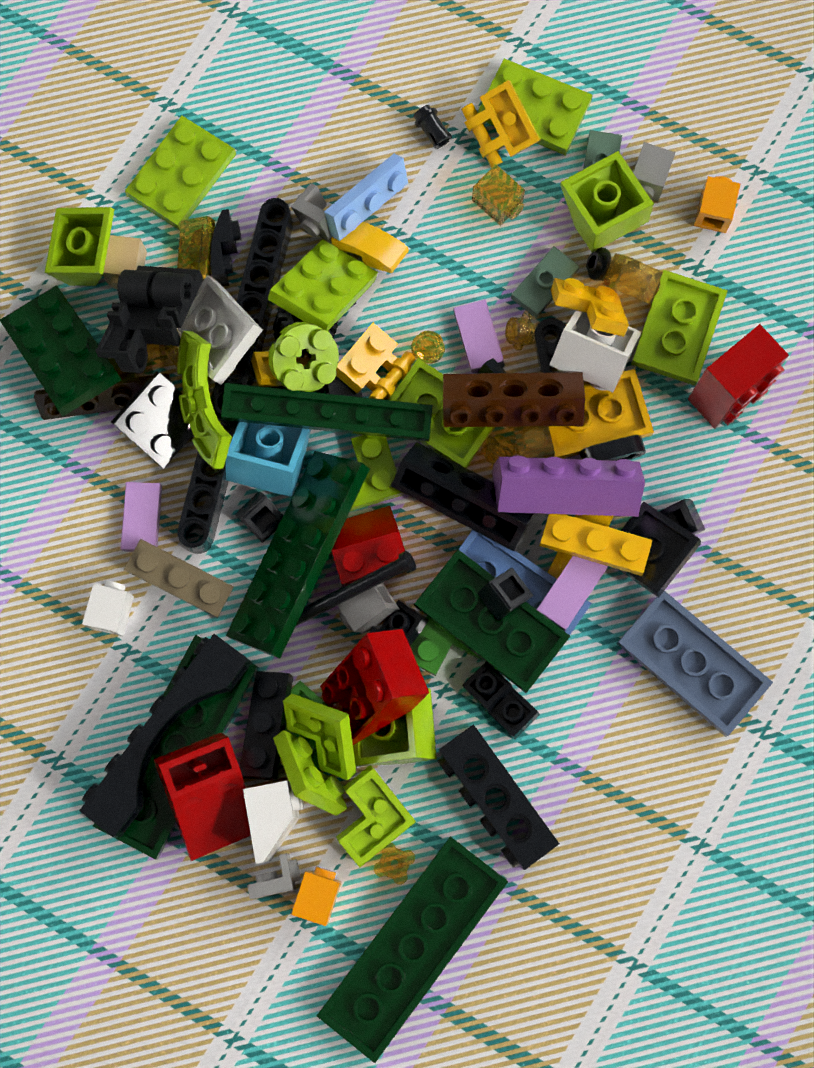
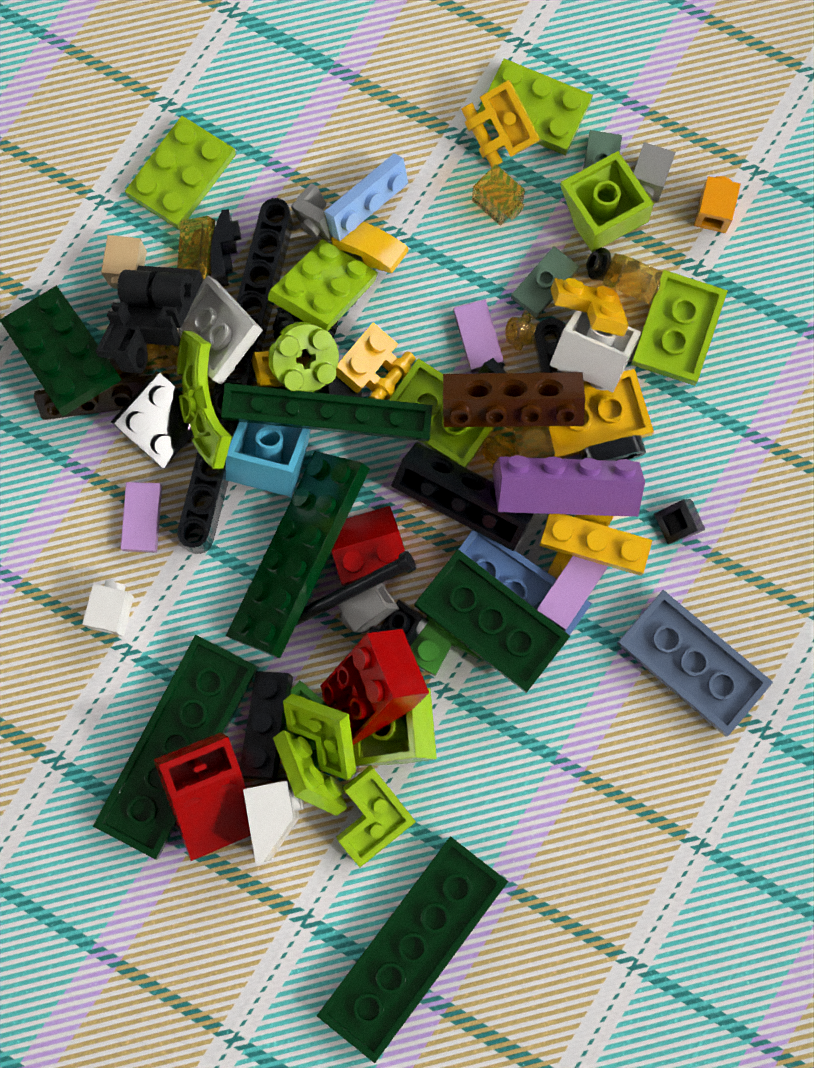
(79, 245): lime slope -> none
(120, 794): black arch -> none
(178, 578): dark tan plate -> none
(260, 516): black slope -> none
(270, 884): light grey bracket -> none
(317, 896): light orange brick -> none
(376, 455): lime plate -> none
(397, 873): clear yellow plate -> none
(428, 347): clear yellow plate -> none
(432, 126): black pin -> none
(500, 700): black slope -> none
(504, 594): black slope -> none
(537, 839): black brick -> none
(669, 549): black plate -> none
(739, 377): red brick -> none

